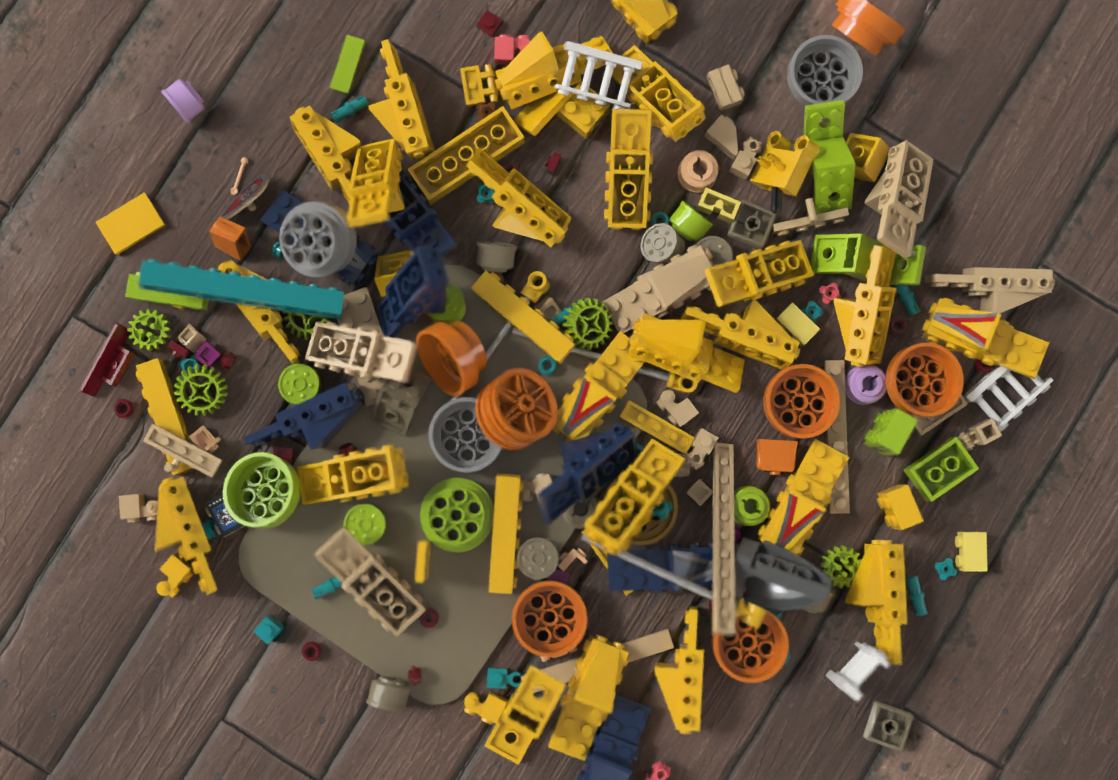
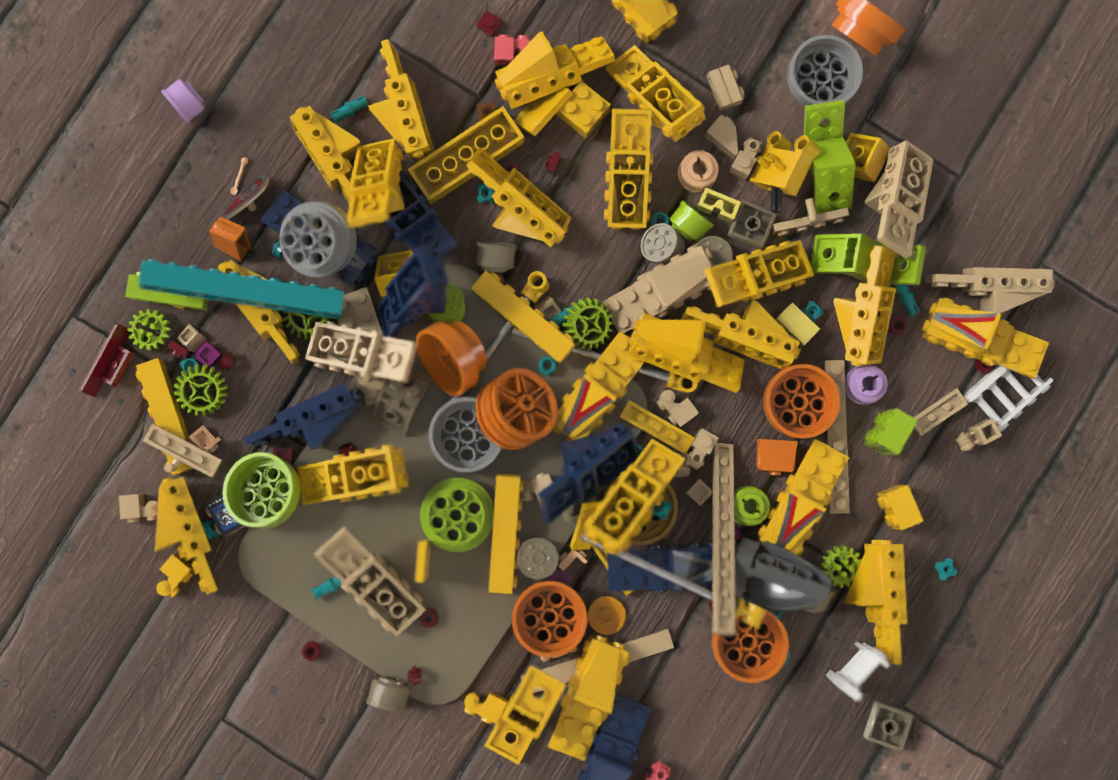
(118, 408): dark red plate -> none
(130, 223): yellow tile -> none
(269, 629): teal brick -> none
(299, 383): lime wheel -> none
(347, 64): lime tile -> none
(366, 523): lime wheel -> none
(473, 88): yellow plate -> none
(499, 678): teal plate -> none
(586, 511): none -> yellow tile
(593, 56): white fence -> none
(606, 615): none -> light orange tile
(675, 681): yellow wedge -> none
(833, 288): coral plate -> none
(916, 595): teal pin -> none
(941, 469): lime brick -> none
(946, 374): orange wheel -> none
(971, 551): light yellow brick -> none

